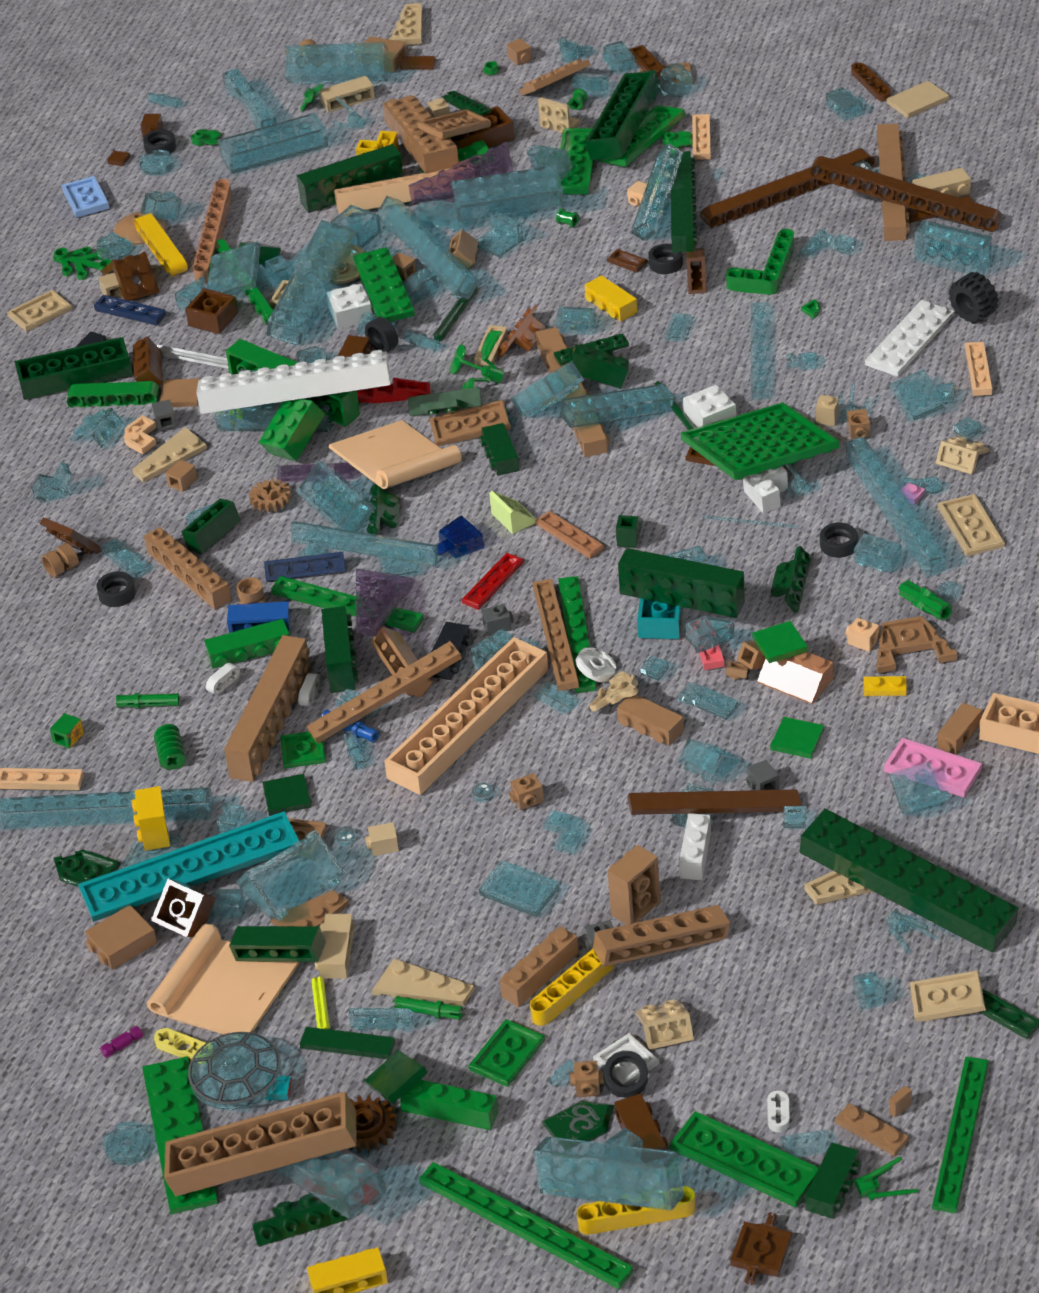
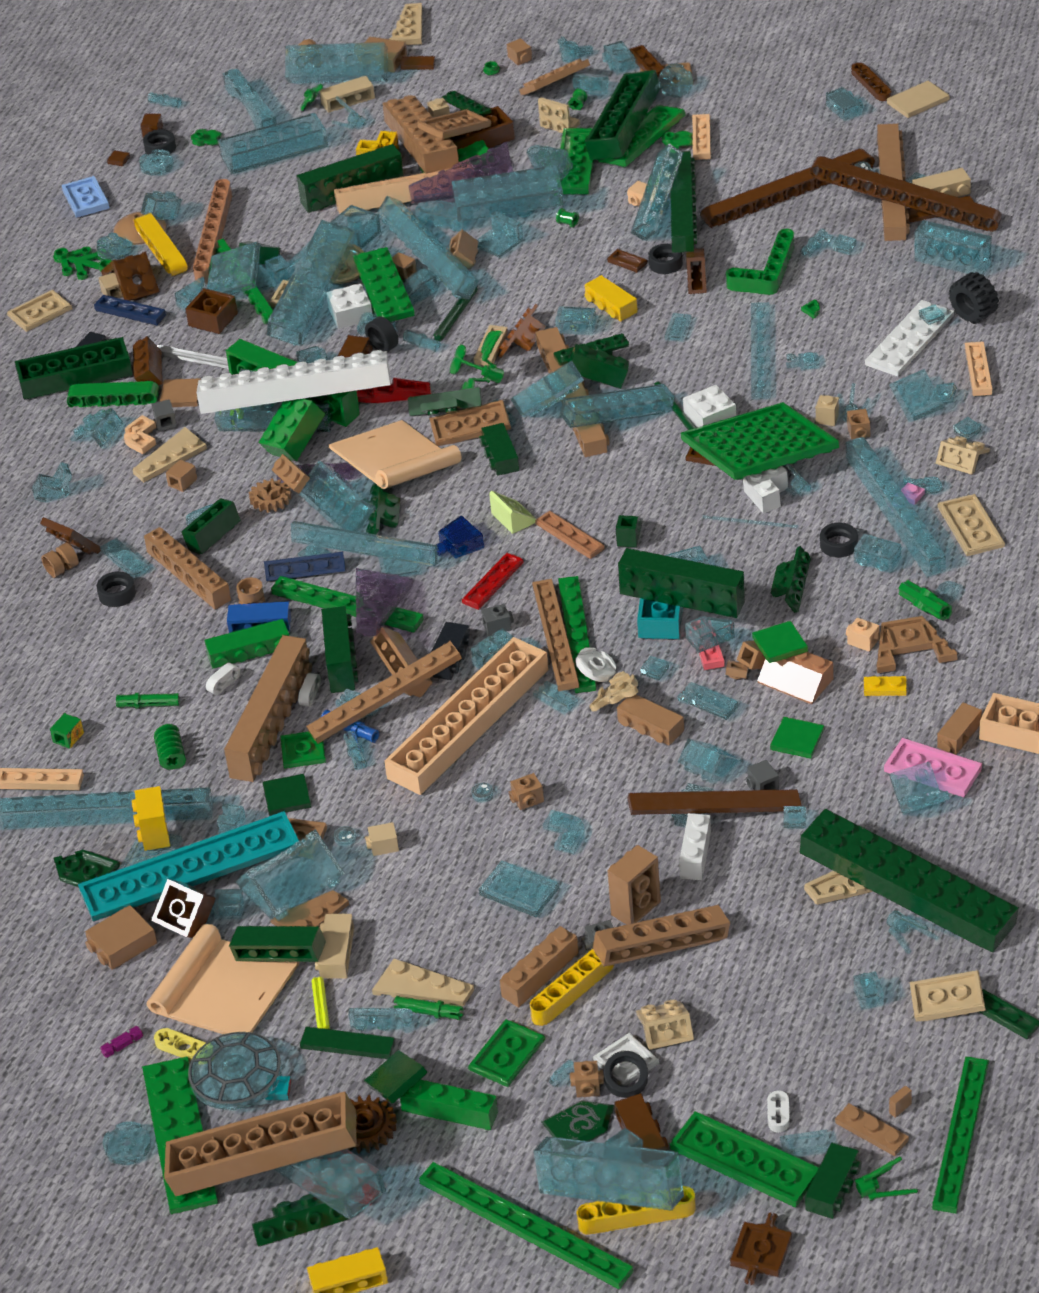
(290, 473): none -> medium nougat plate
(931, 314): none -> clear light blue tile

